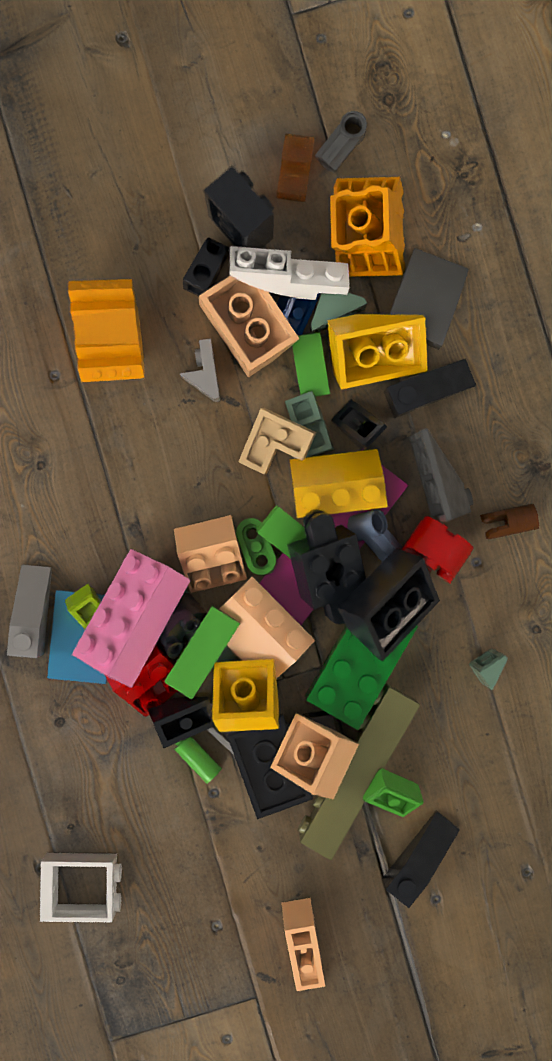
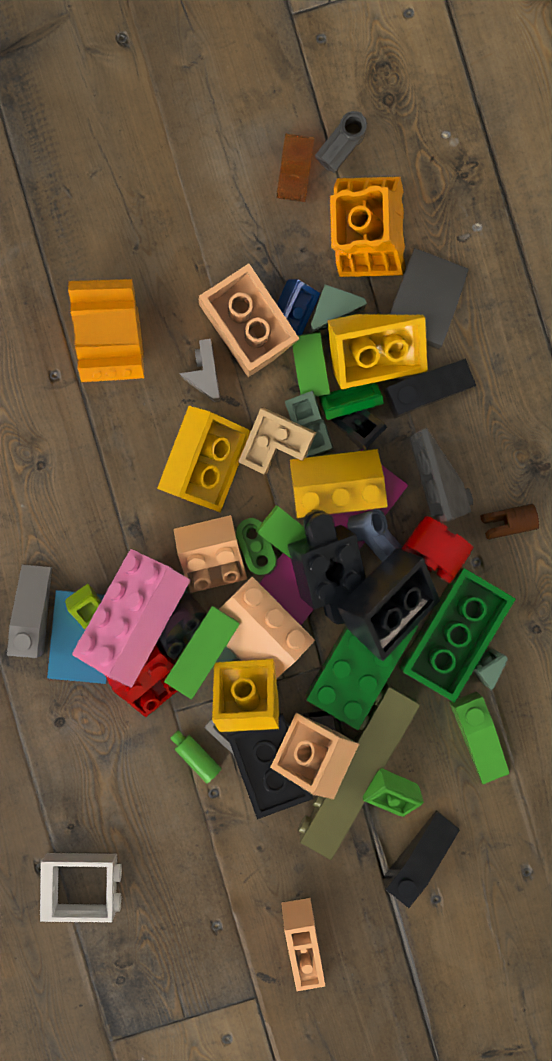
(181, 718): black slope -> none
(204, 458): none -> yellow slope
(205, 267): black leg -> none
(239, 210): black brick -> none
(289, 277): white slope -> none
(351, 400): none -> green tile
(456, 634): none -> green brick
(480, 736): none -> bright green slope

